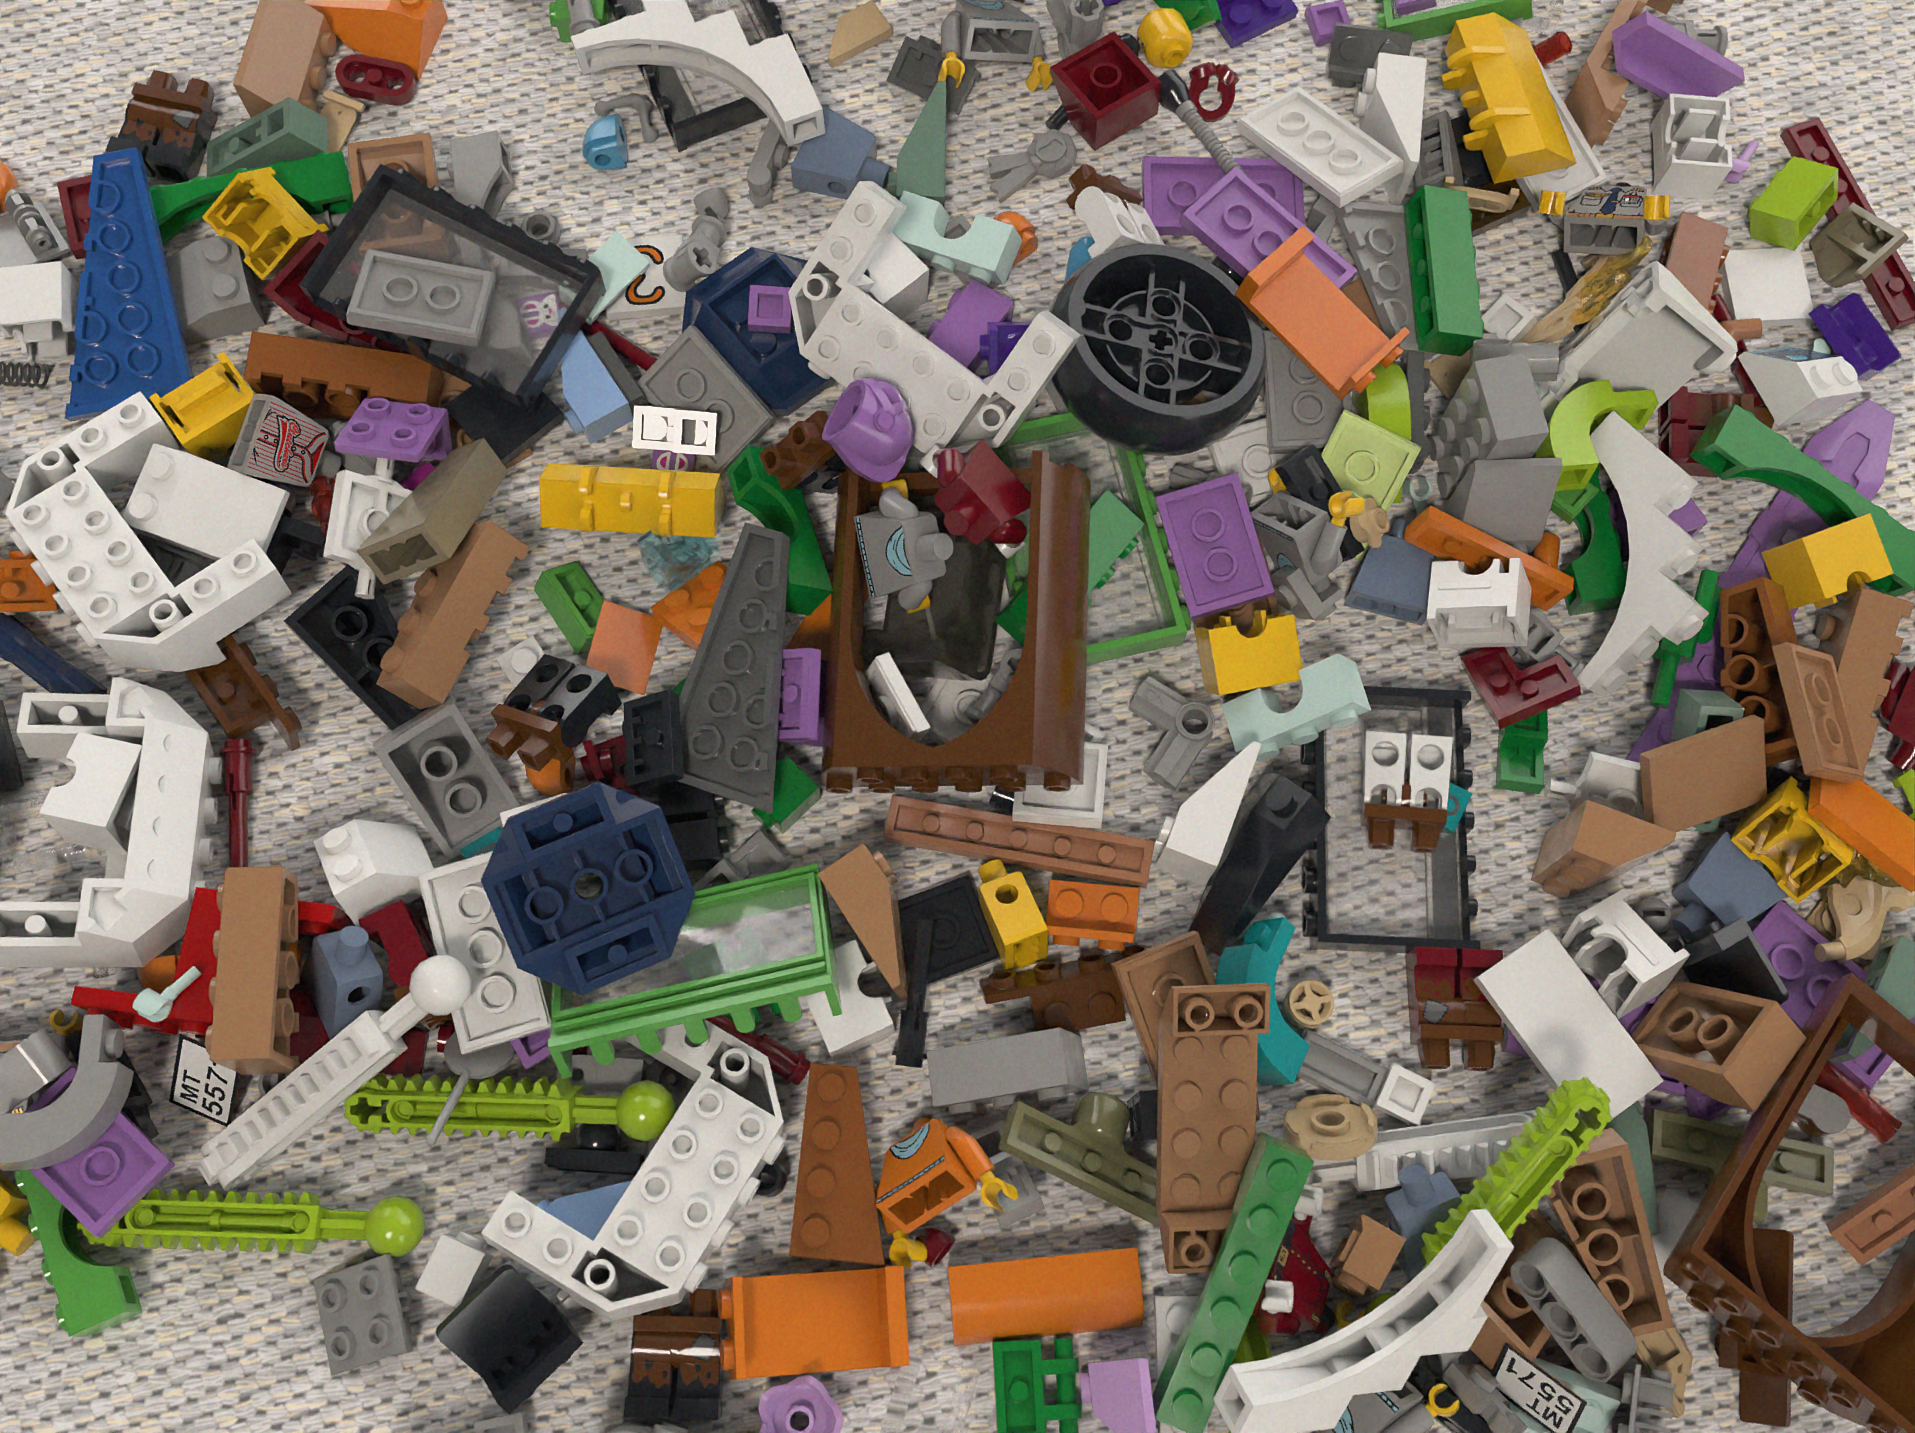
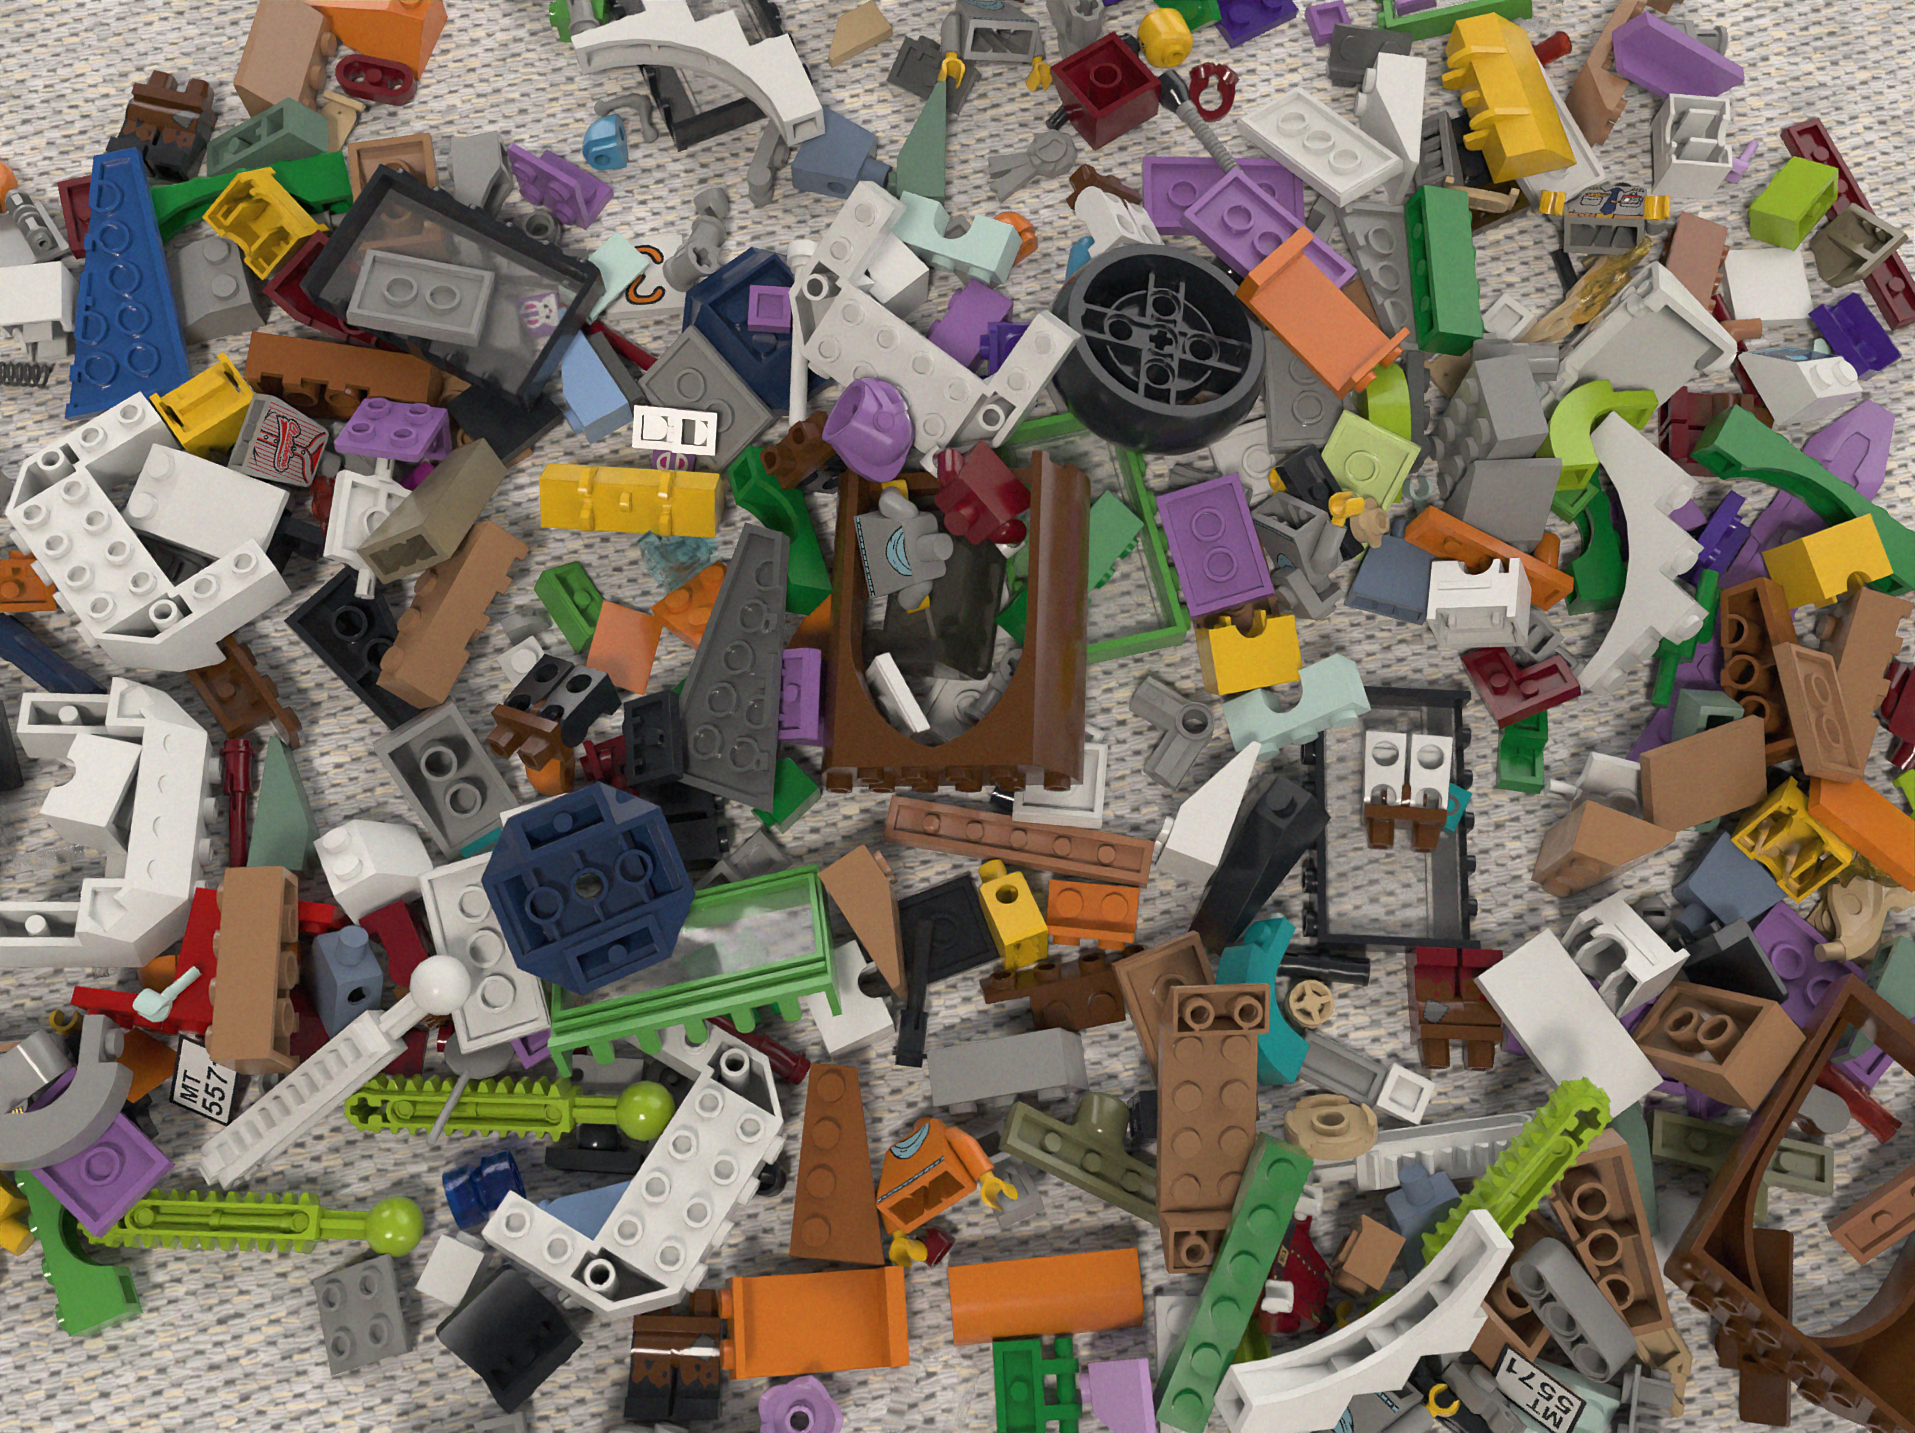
(148, 1059): none -> orange sticker
(284, 817): none -> sand green slope
(480, 1190): none -> clear blue wheel
(521, 628): none -> light grey tile
(559, 186): none -> medium lavender bracket
(797, 256): none -> white piece
(1325, 967): none -> black pin
(1720, 538): none -> dark purple bracket

